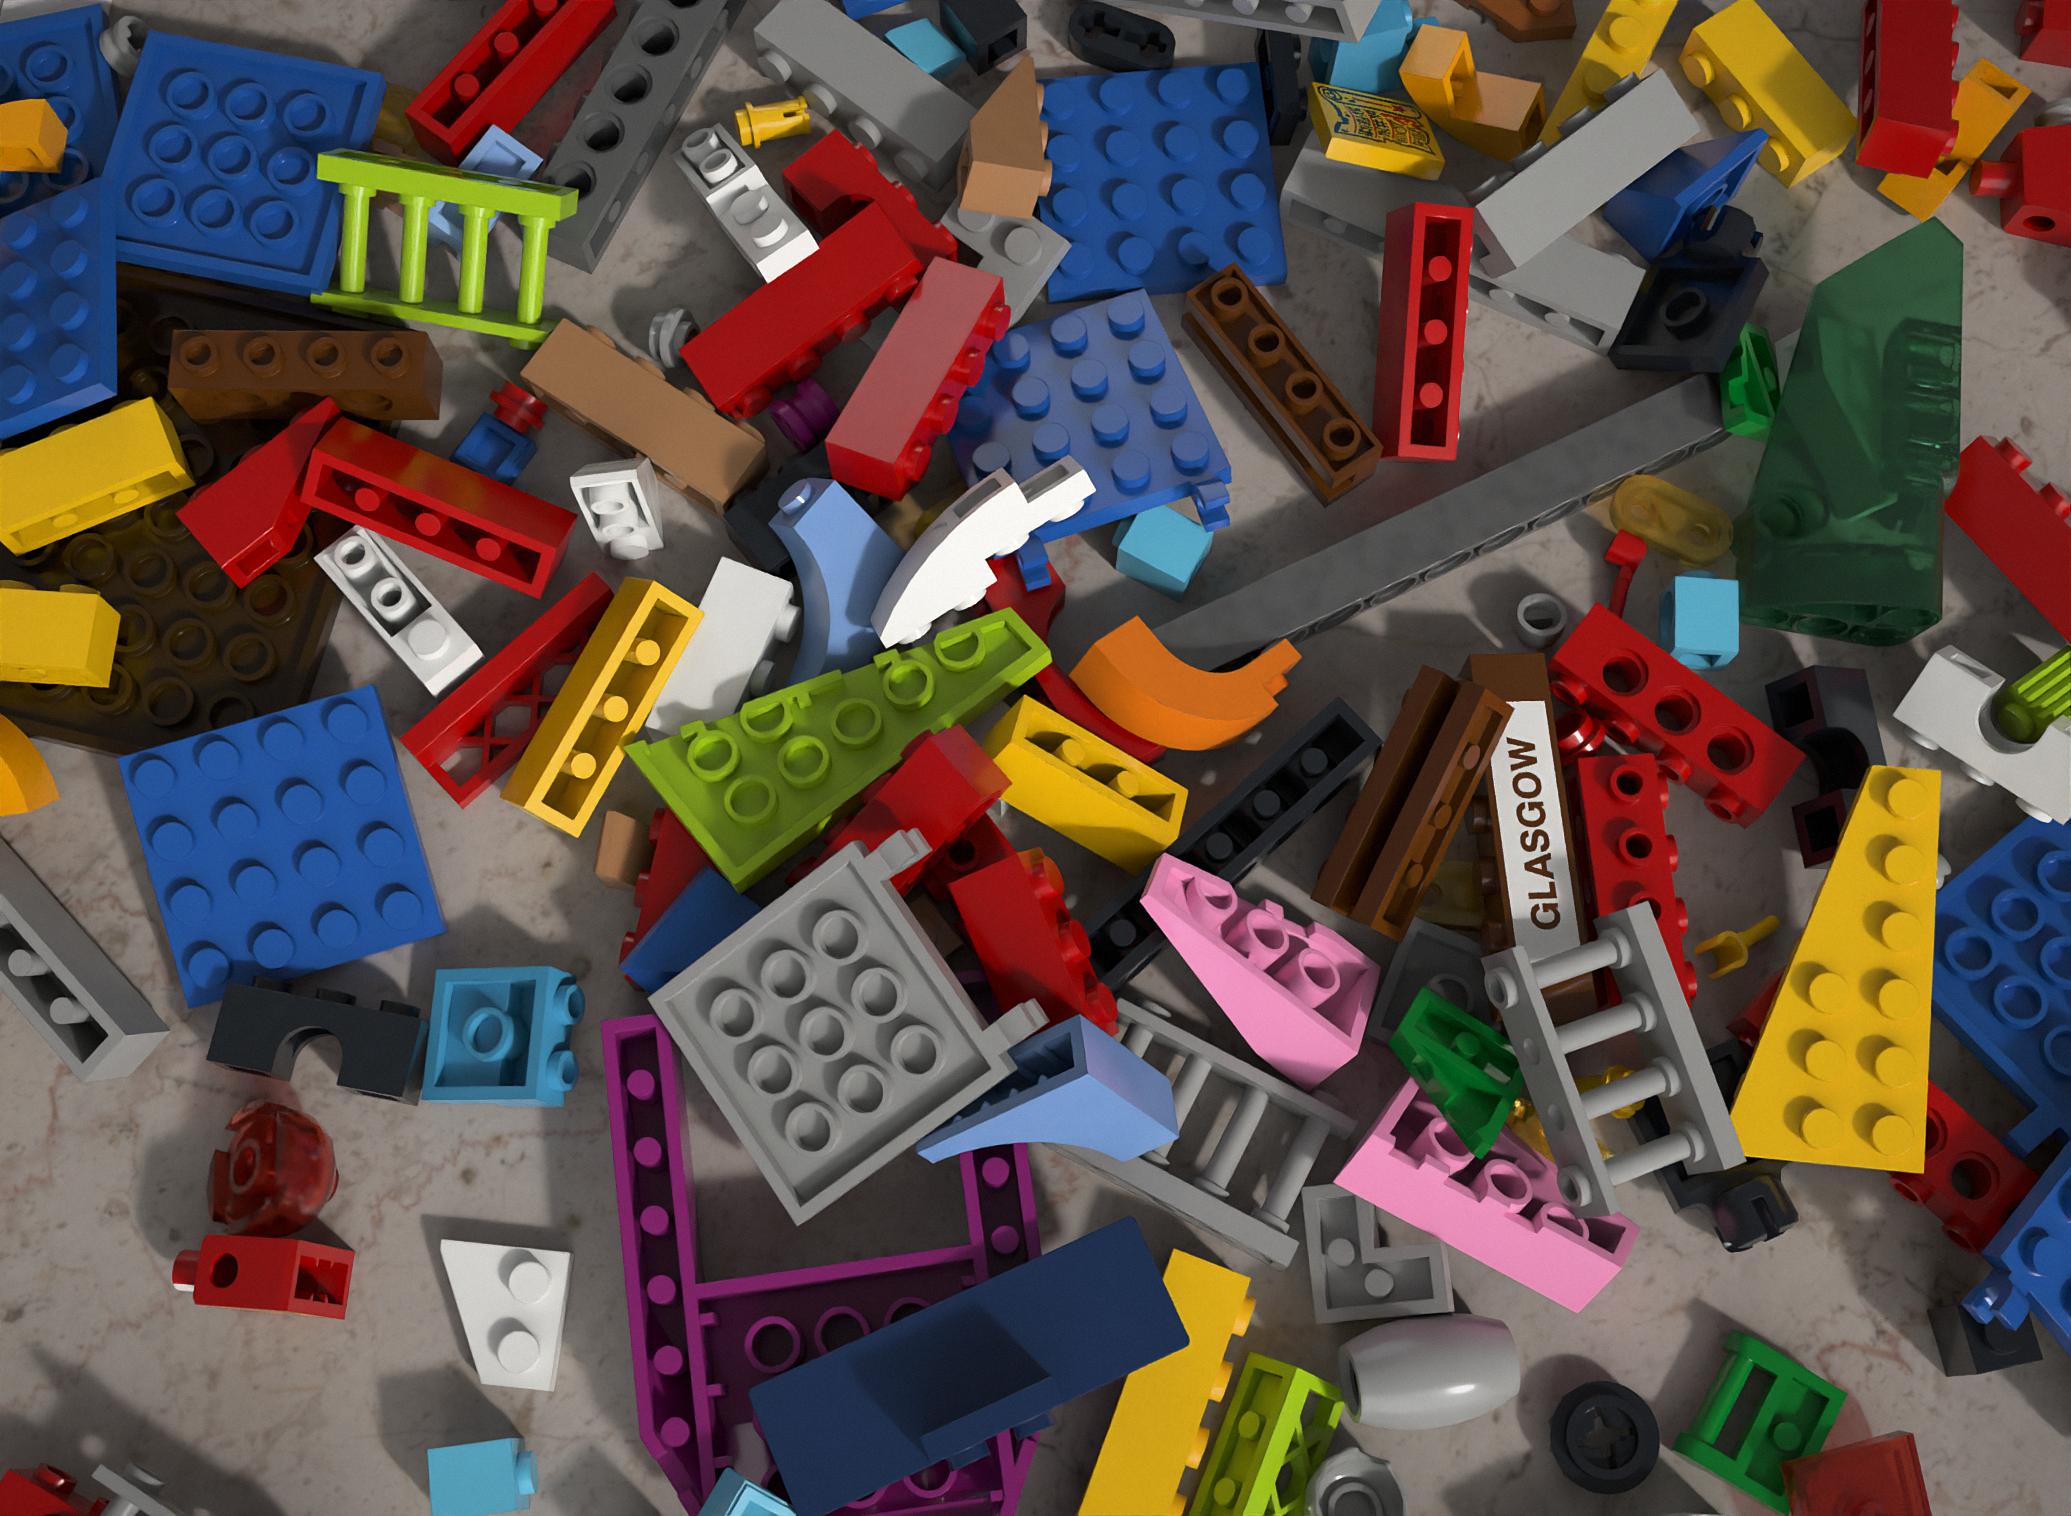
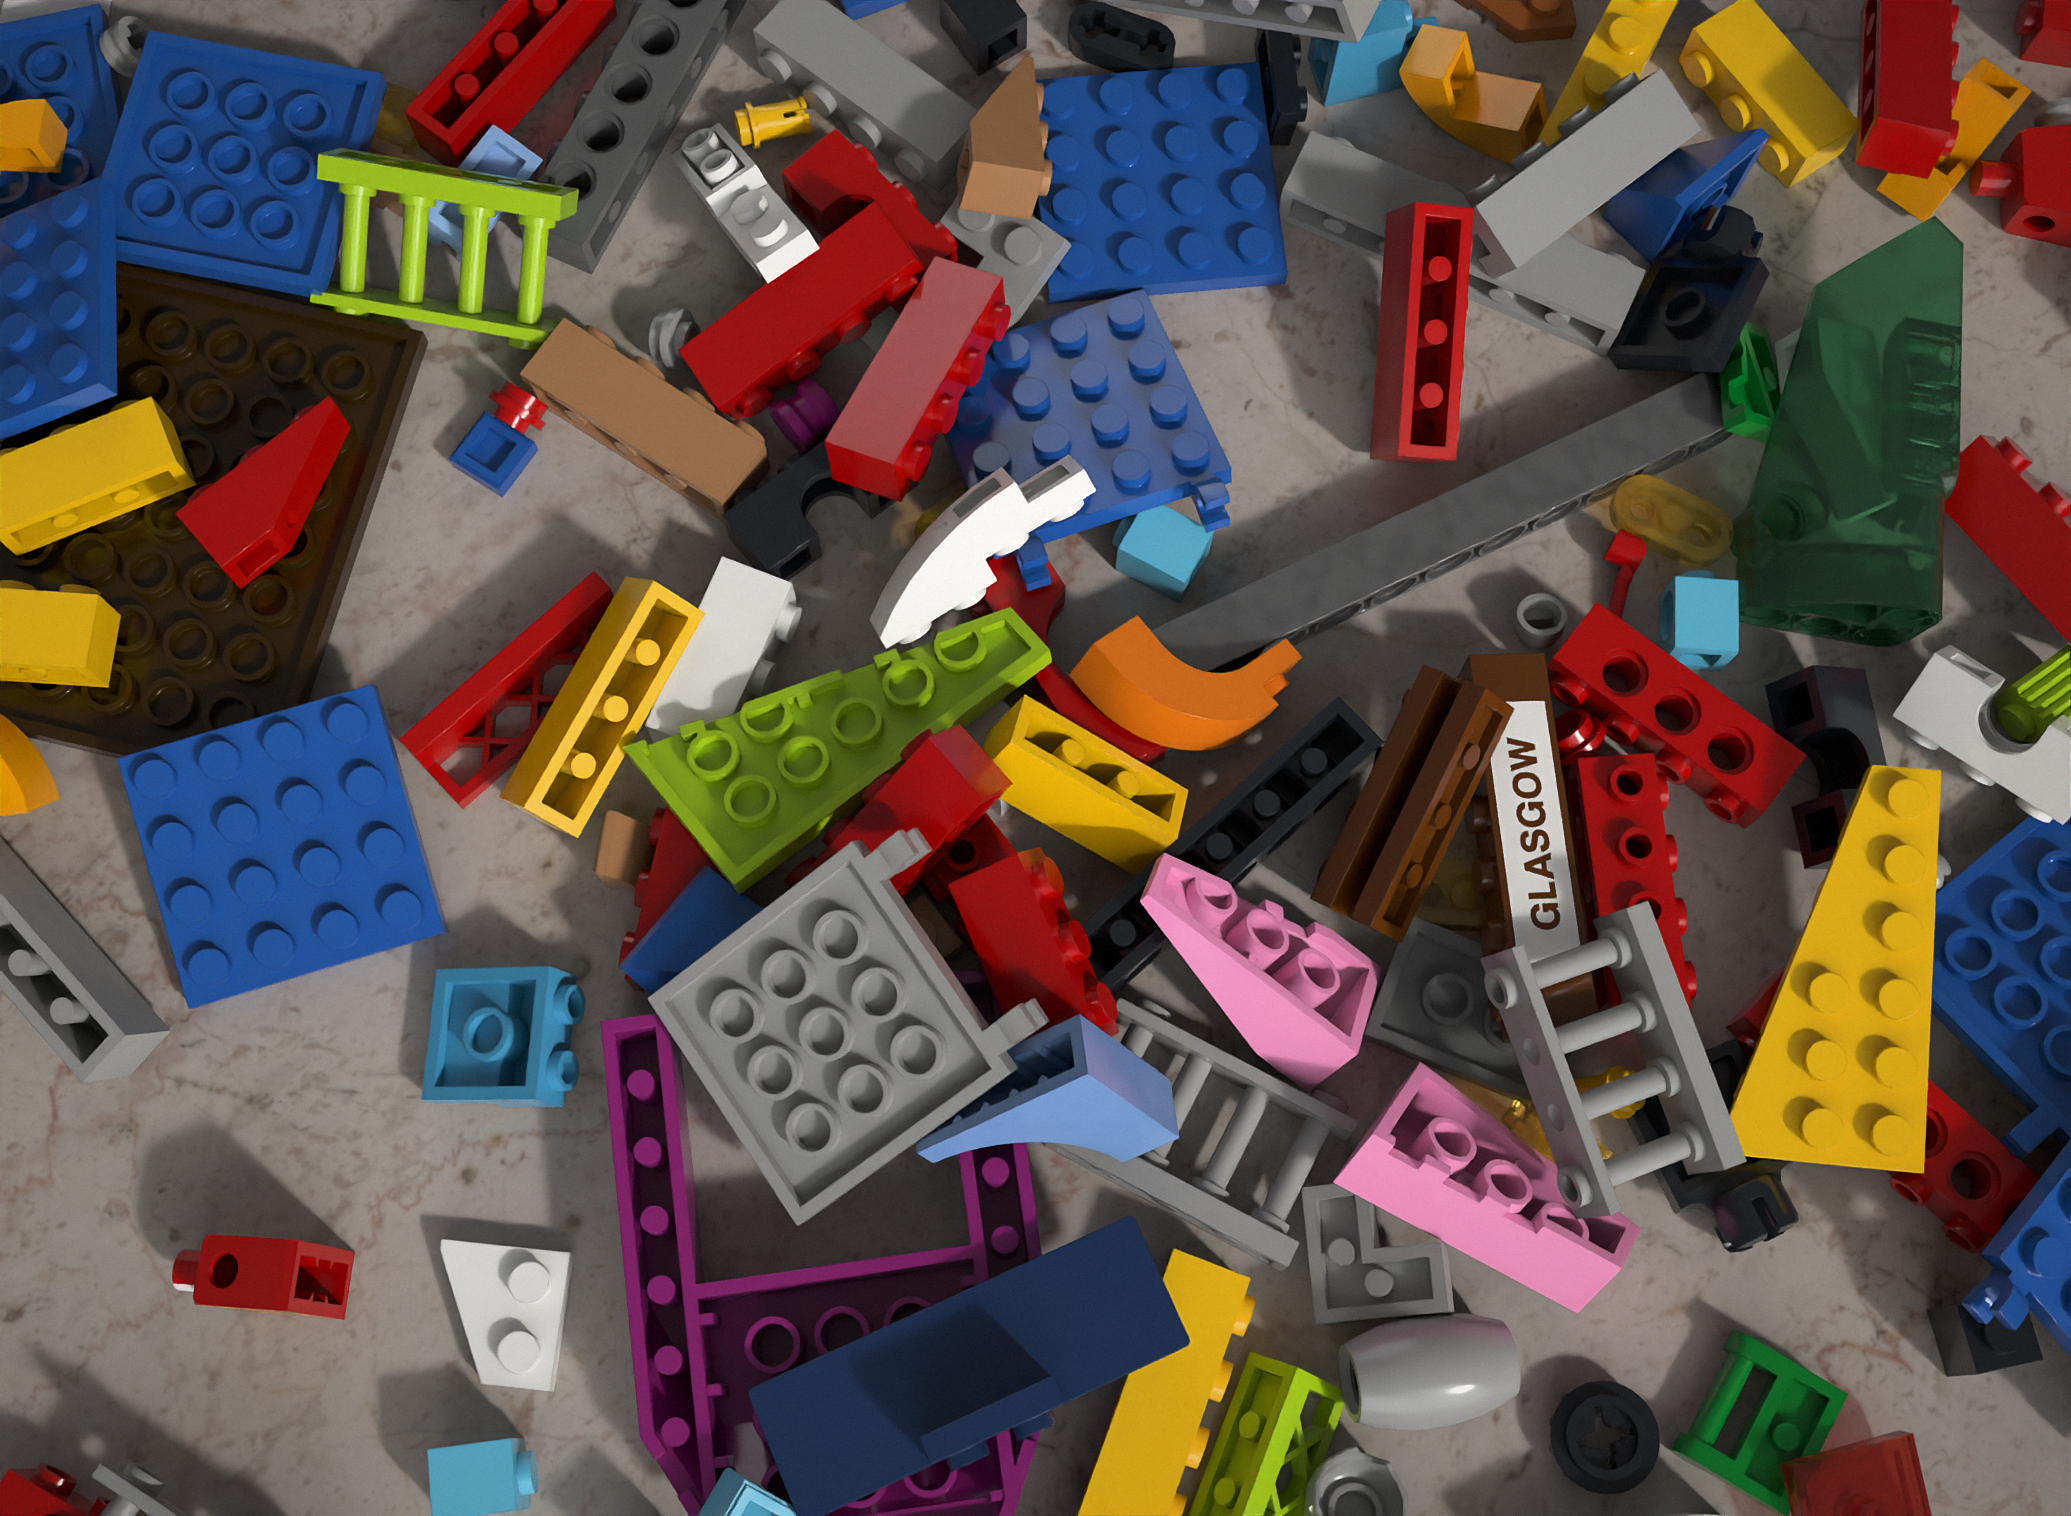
(267, 1027): black arch -> none
(273, 1173): clear red cylinder -> none
(286, 371): reddish brown brick -> none
(402, 611): white slope -> none
(438, 507): red brick -> none
(621, 506): white slope -> none
(841, 571): medium blue arch -> none
(926, 47): medium azure slope -> none
(1280, 384): reddish brown brick -> none
(1374, 132): yellow tile -> none
(1460, 1067): green wing -> none
(1733, 948): yellow hand -> none

